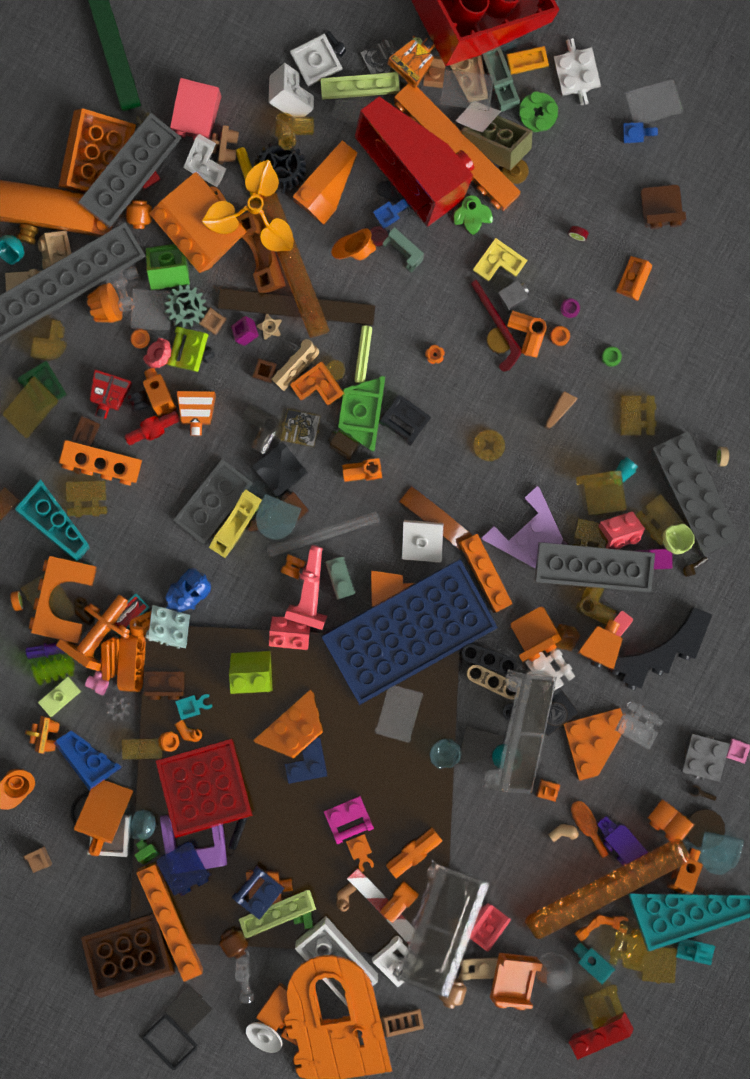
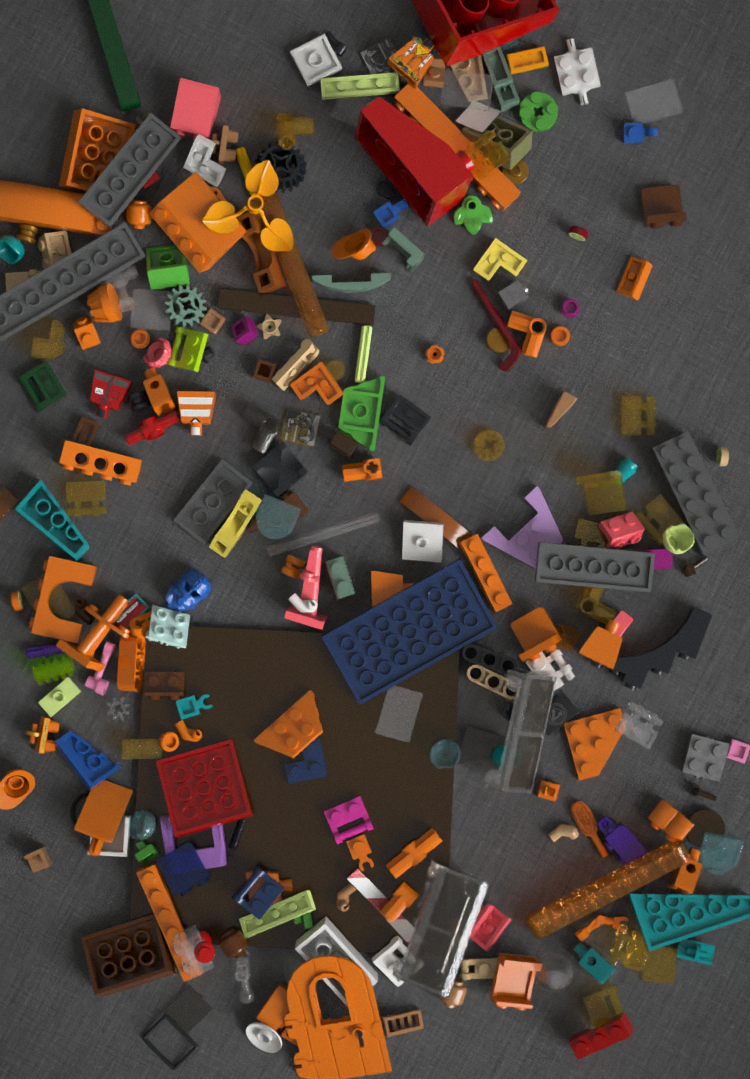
(30, 407): clear yellow piece -> none
(86, 332): none -> orange bracket
(109, 658): orange tile -> none
(195, 950): none -> clear brick
(250, 672): lime slope -> none
(287, 94): white panel -> none
(288, 634): coral bracket -> none
(303, 606): none -> white arm
(326, 184): orange wedge -> none
(377, 280): none -> sand green slope
(489, 160): none -> clear yellow plate
(611, 356): bright green tile -> none

